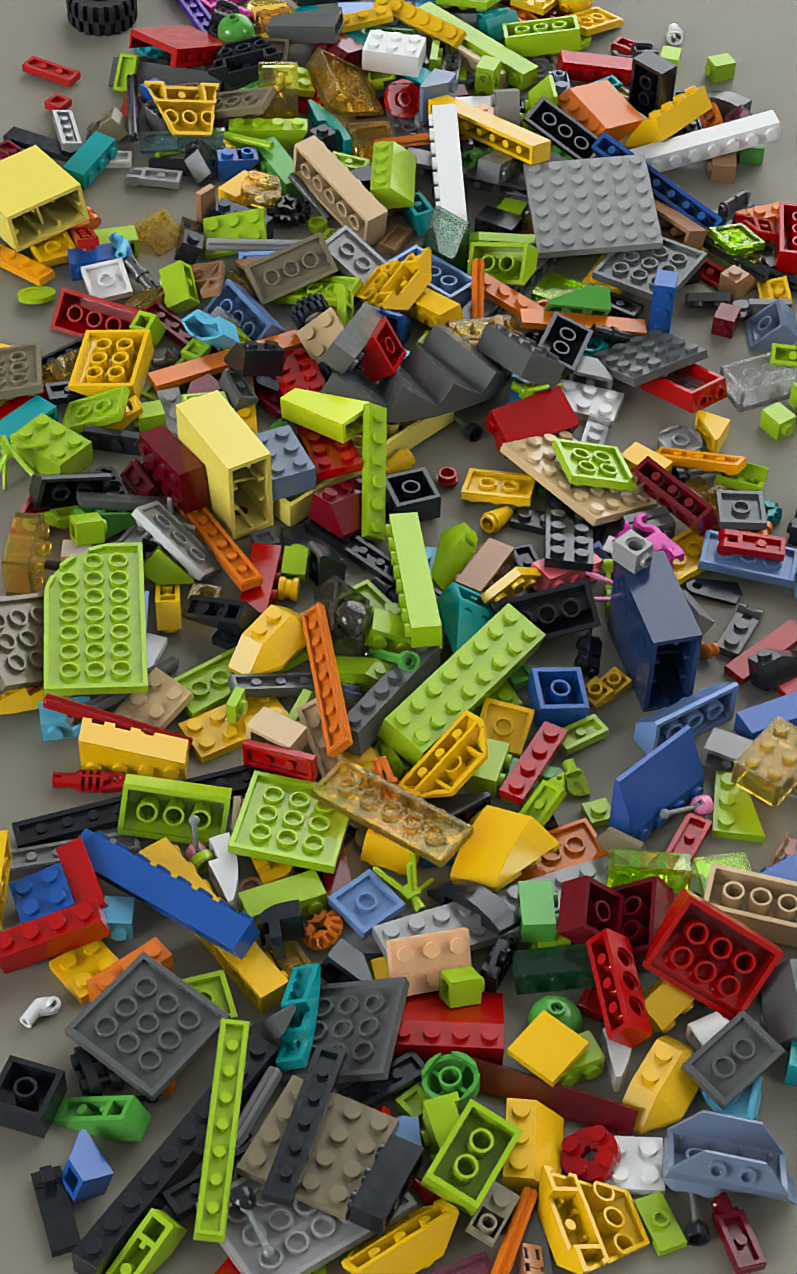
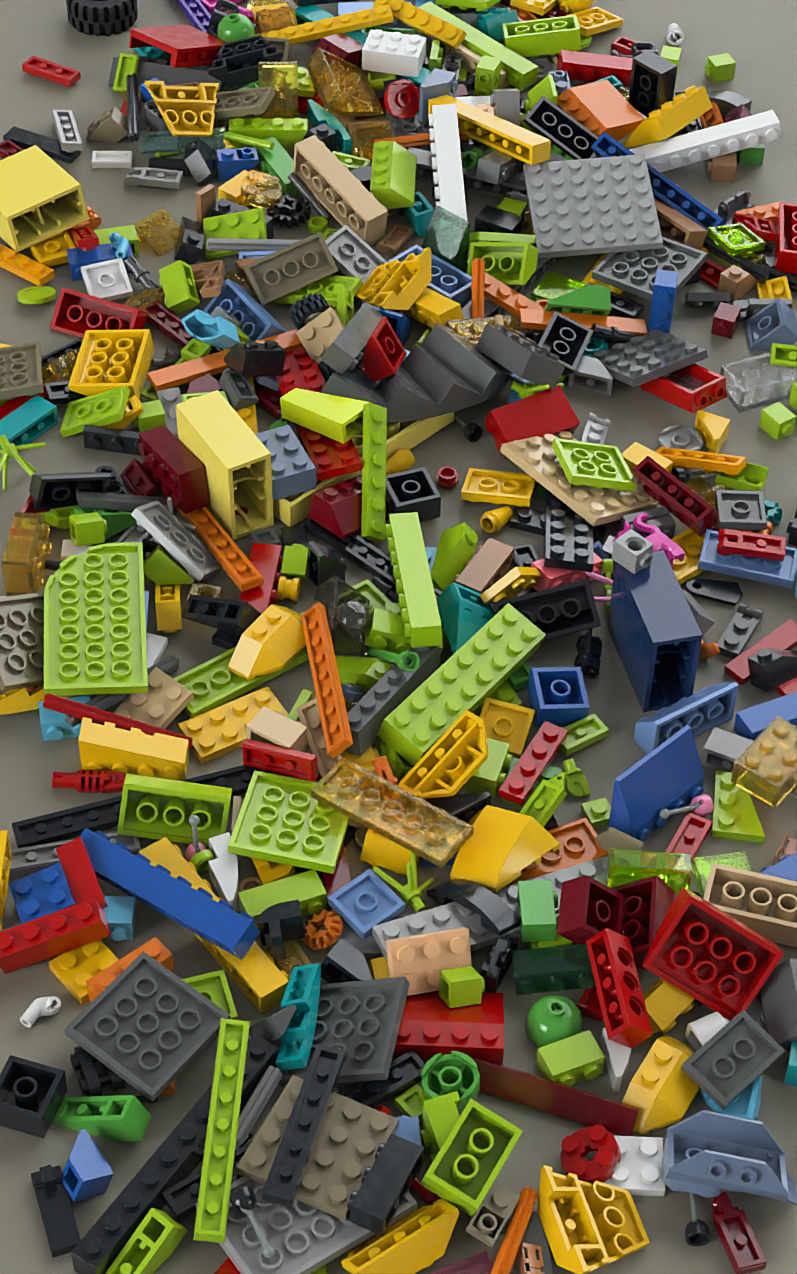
(58, 102): red plate -> none
(63, 451): lime brick -> none
(91, 158): teal brick -> none
(150, 321): lime brick -> none
(236, 705): lime plate -> none
(272, 684): dark grey tile -> none
(308, 26): dark grey slope -> none
(535, 1147): yellow slope -> none
(548, 1048): yellow tile -> none
(591, 399): white plate -> none
(607, 687): yellow slope -> none
(660, 1224): lime plate -> none

